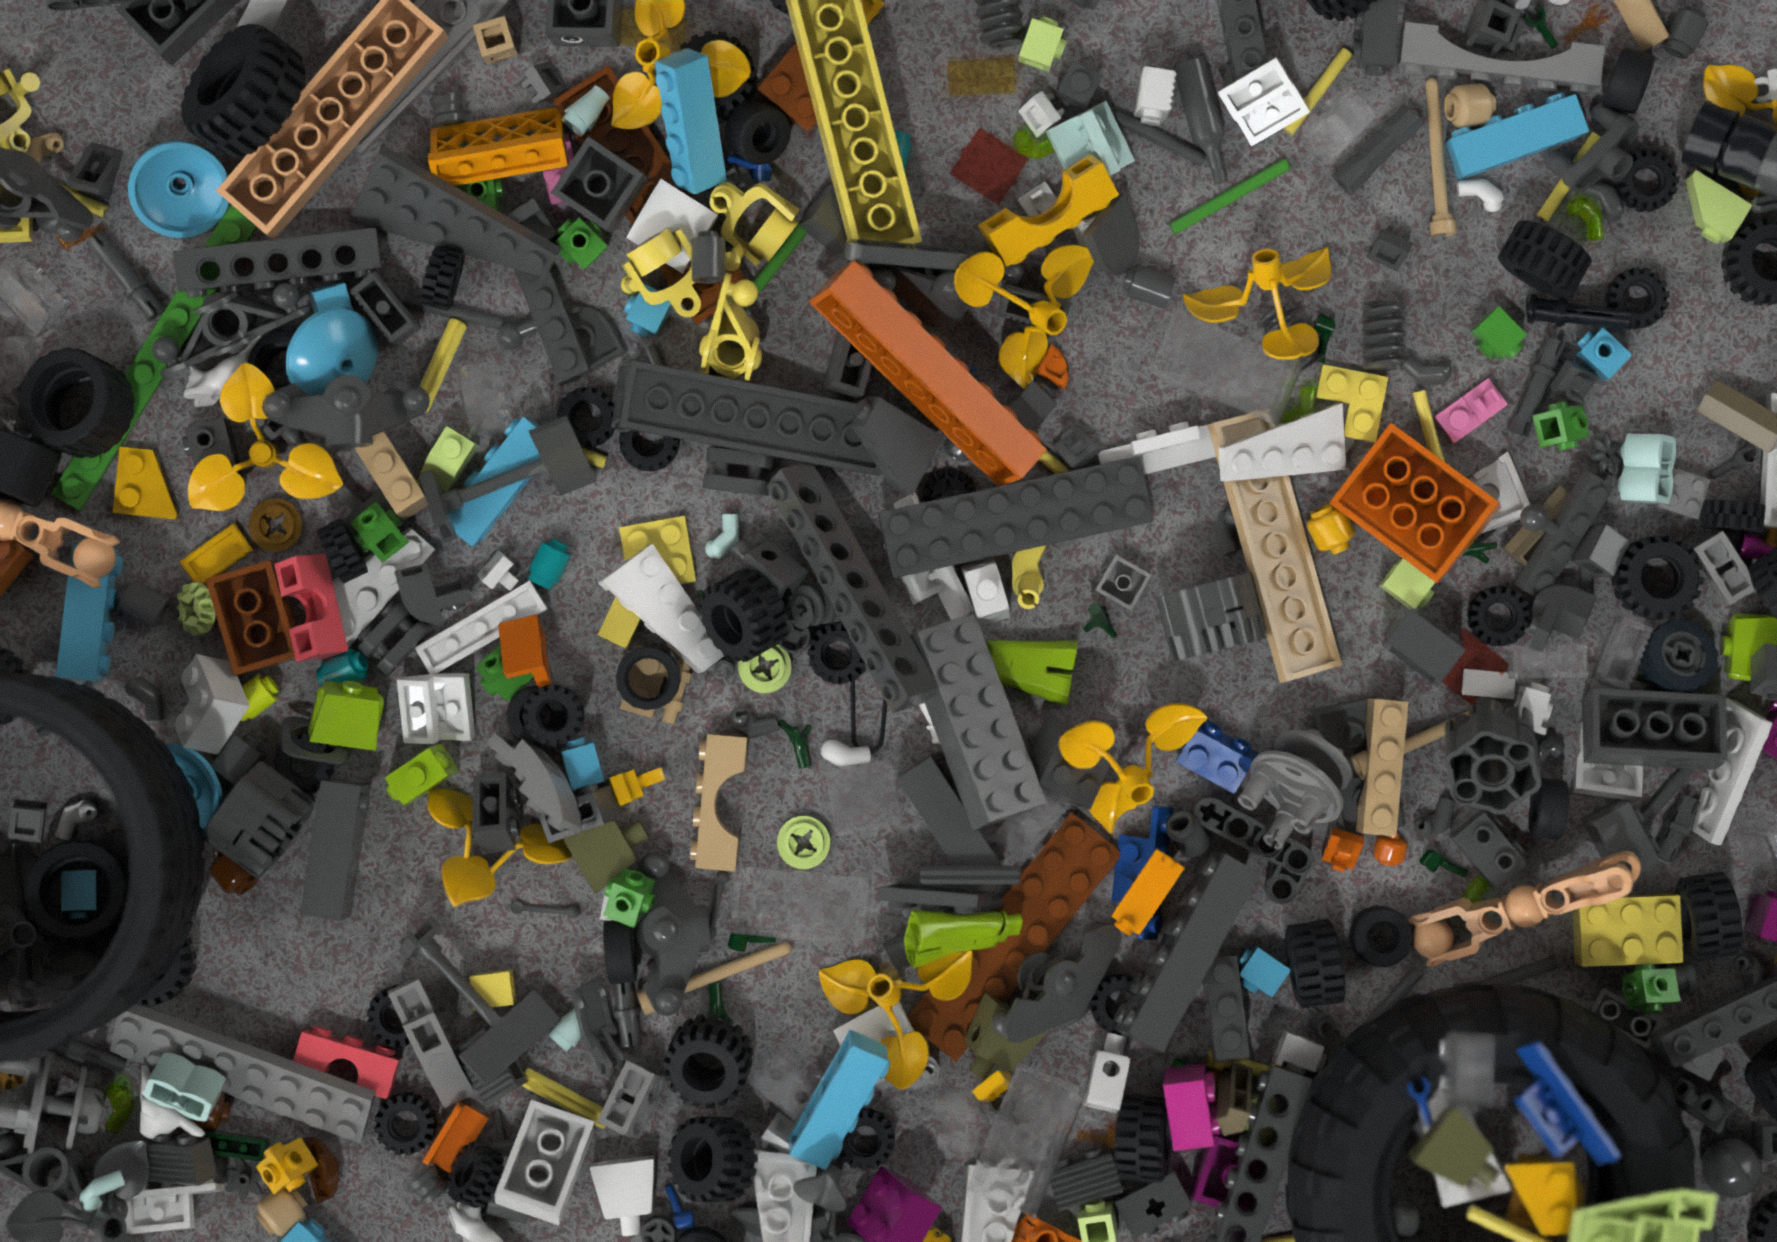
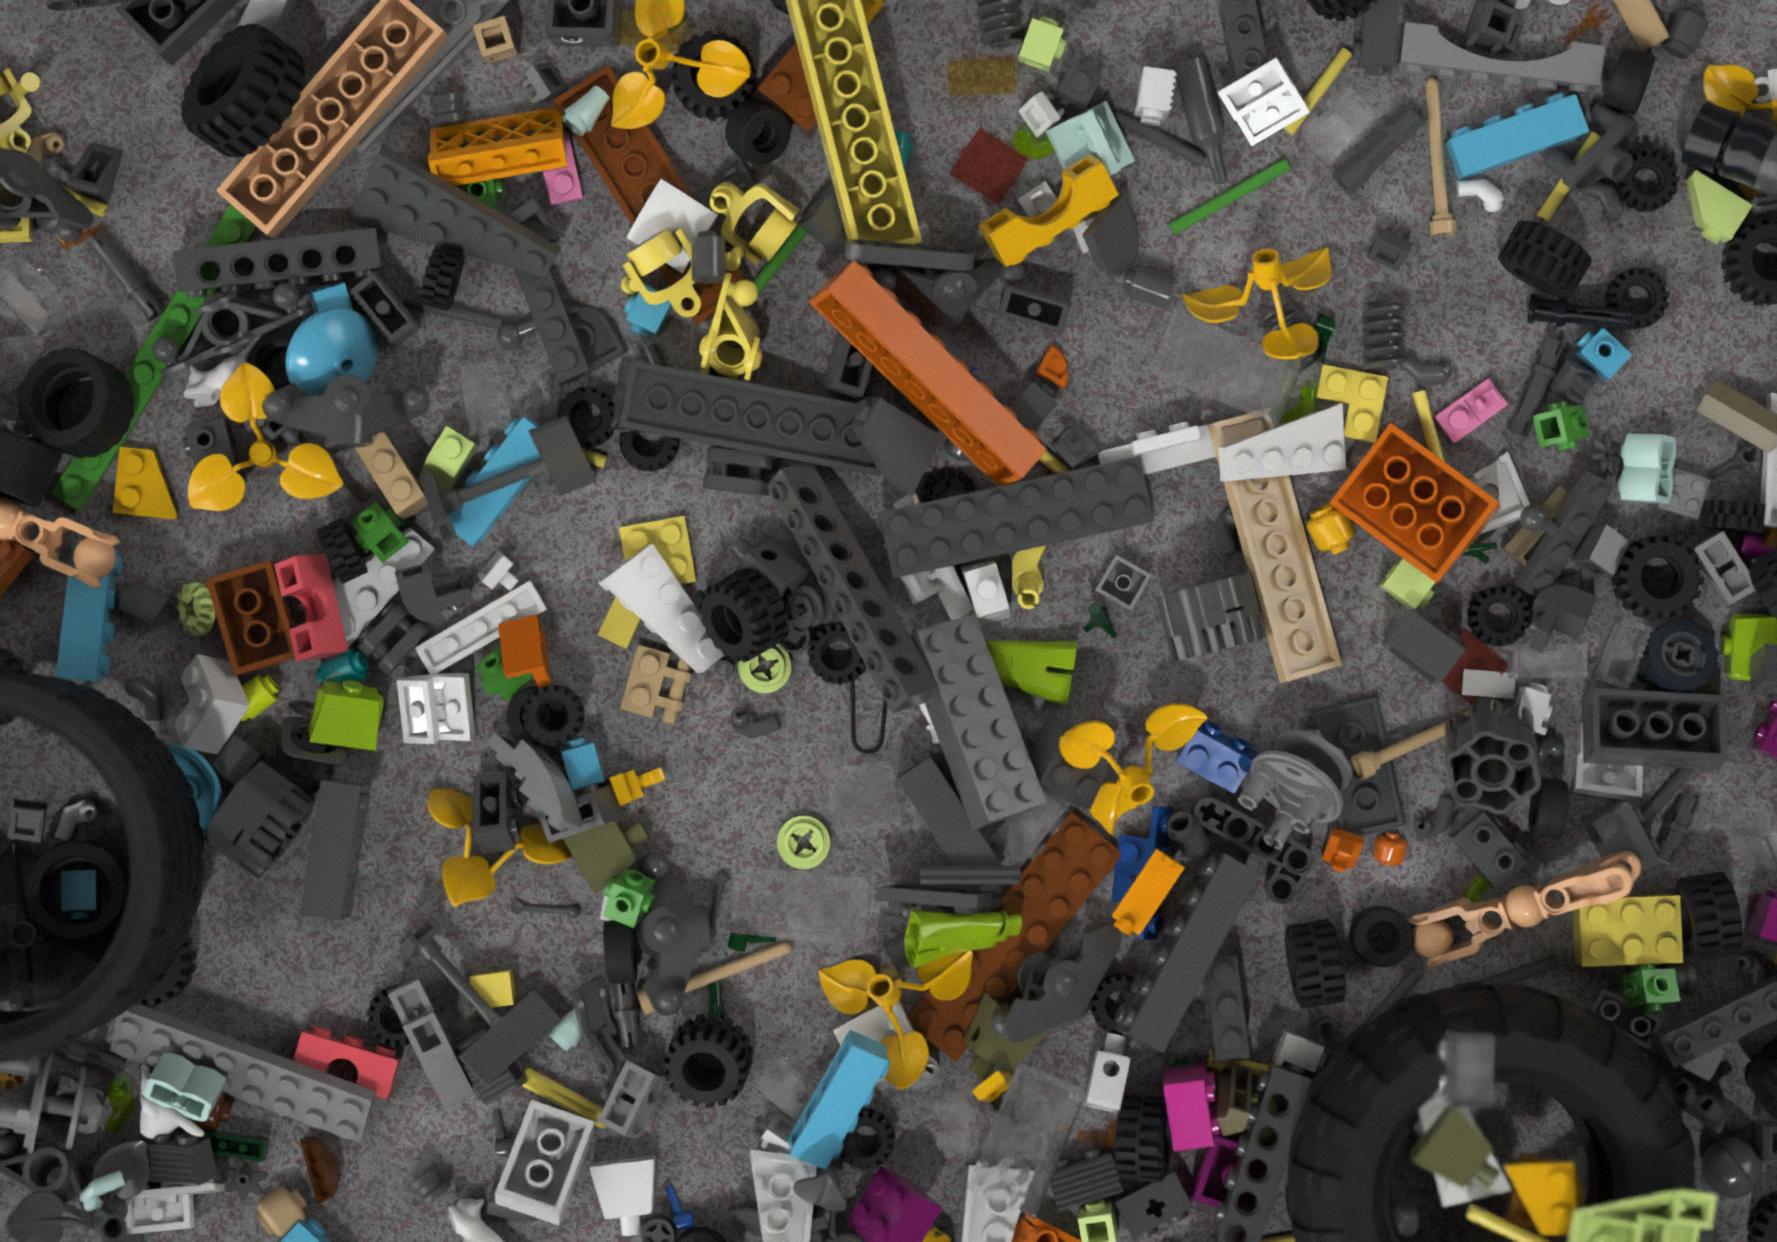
(176, 209): medium azure dish -> none
(217, 554): yellow tile -> none
(231, 876): reddish brown head -> none
(260, 527): pearl gold gear -> none
(286, 1166): yellow brick -> none
(395, 1141): black tyre -> none
(420, 775): lime torso -> none
(442, 358): light yellow axle -> none
(460, 1129): orange panel -> none
(475, 1175): black tyre -> none
(549, 563): teal brick -> none
(590, 251): bright green brick -> none
(600, 185): dark grey brick -> none
(623, 681): black tyre -> none
(690, 120): medium azure brick -> none
(716, 845): tan arch -> none
(726, 540): light aqua arm -> none
(731, 1153): black tyre -> none
(760, 172): blue hand -> none
(799, 743): dark green bar -> none
(844, 755): white arm -> none
(1022, 352): yellow plant -> none
(1261, 971): medium azure brick -> none
(1385, 753): tan arch -> none
(1422, 1101): blue hand -> none
(1433, 860): dark green hand -> none
(1469, 105): tan head -> none
(1499, 335): bright green brick -> none
(1541, 26): dark green hand -> none
(1557, 1109): blue bracket -> none
(1591, 214): clear neon green arm -> none
(1719, 801): white wing -> none

